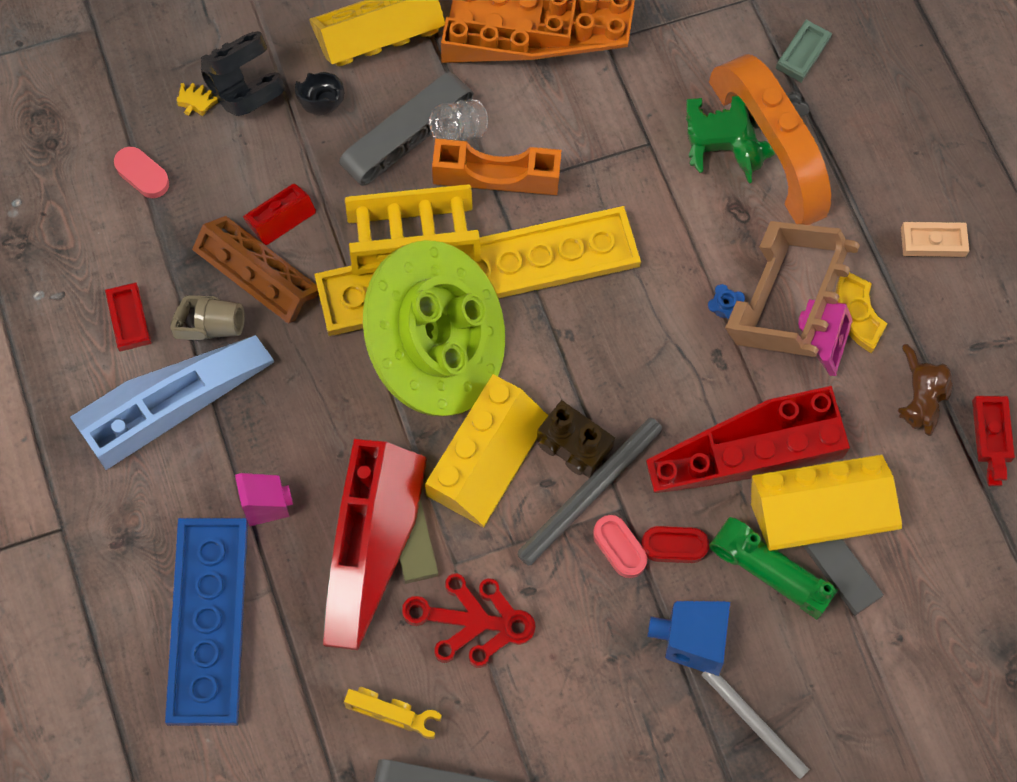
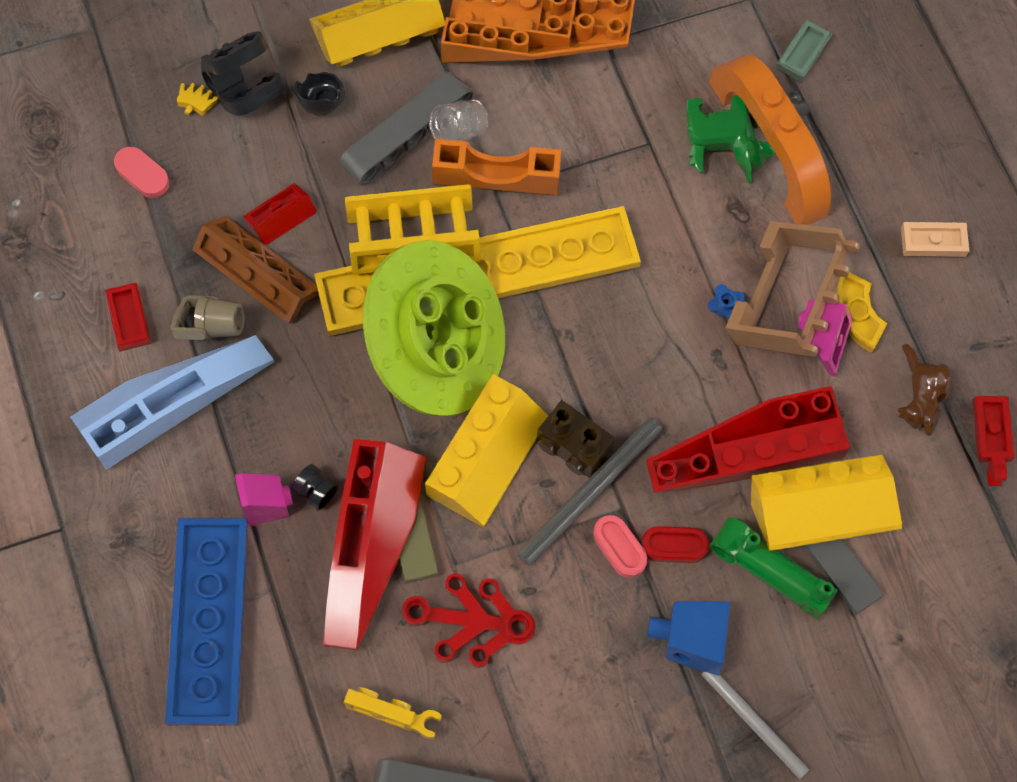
(315, 487): none -> black wheel

